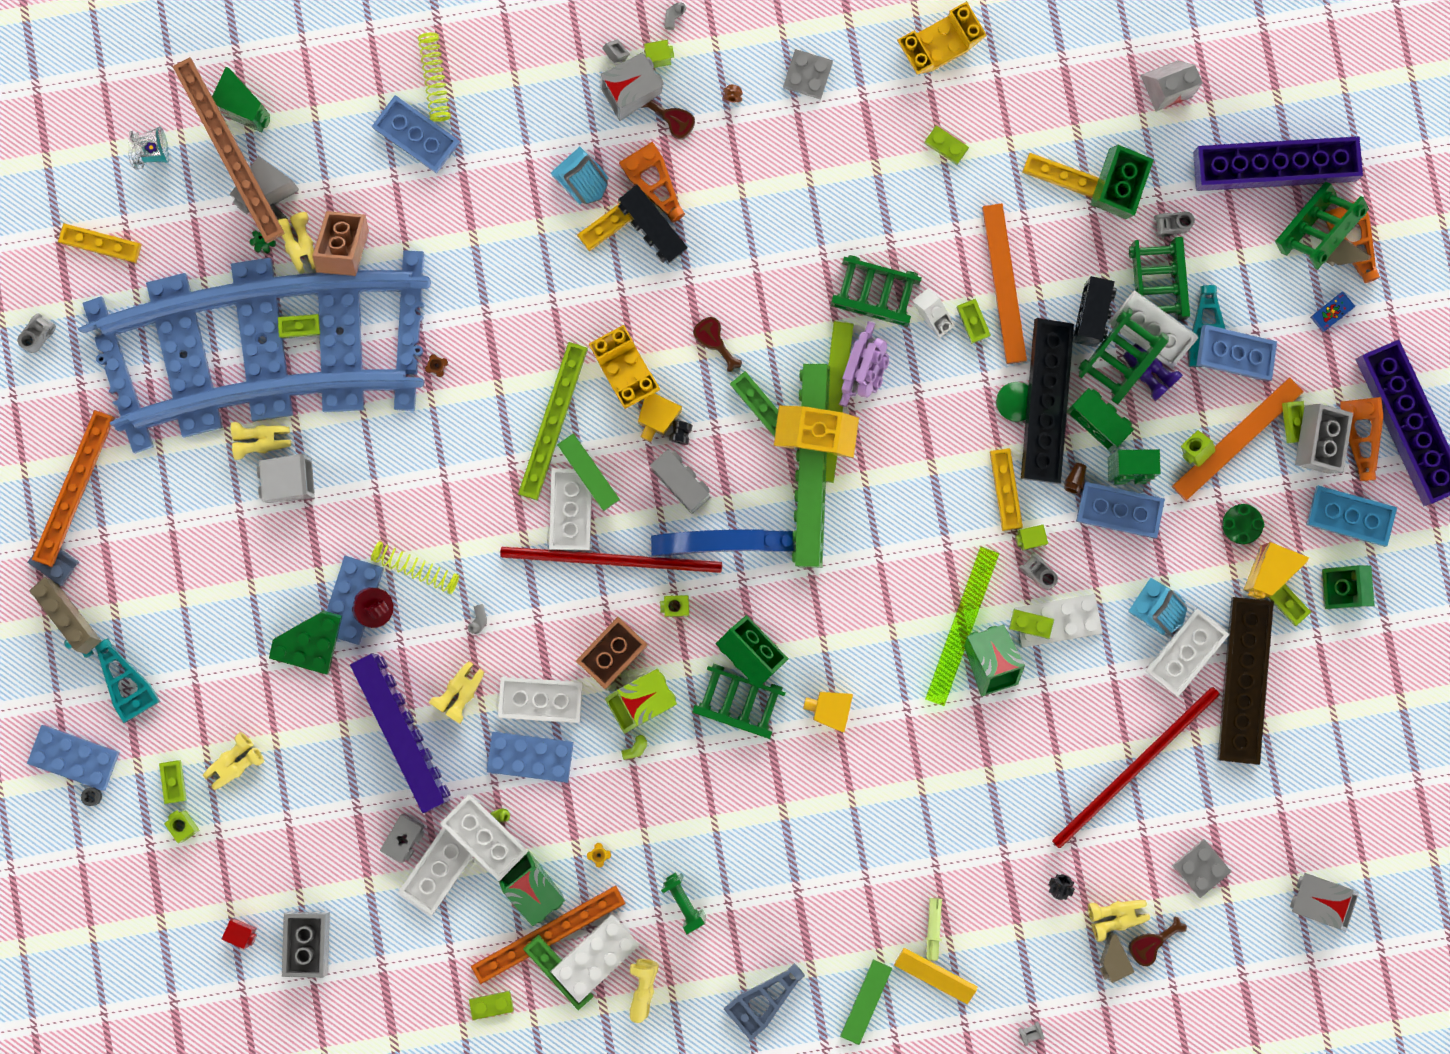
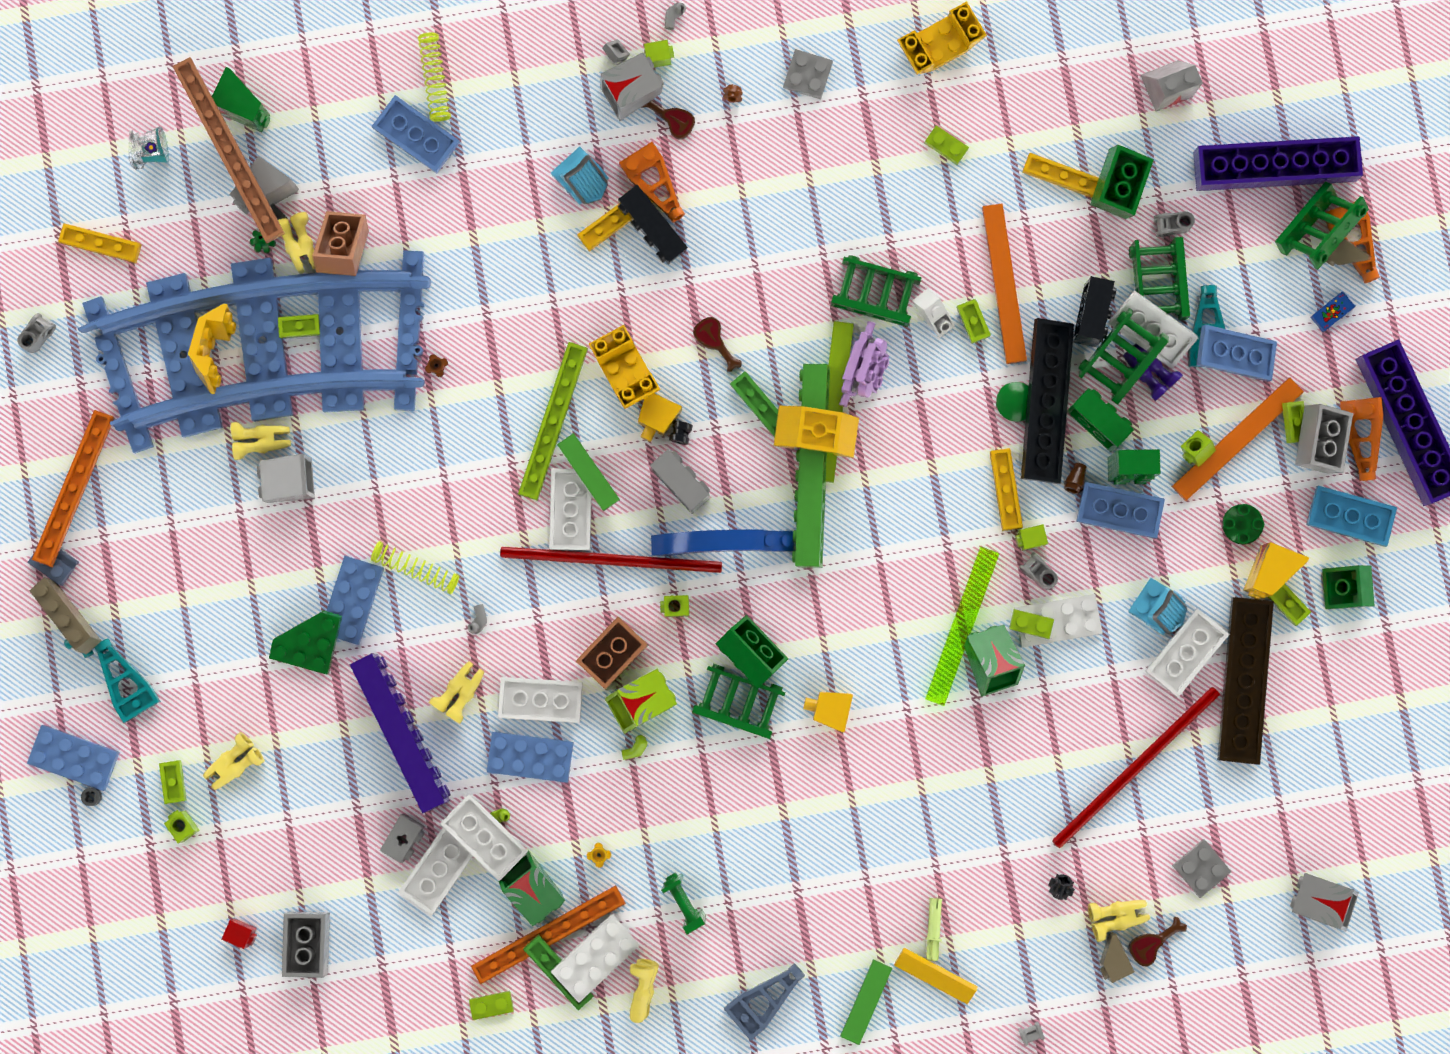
(211, 326): none -> yellow slope
(372, 607): dark red tile -> none

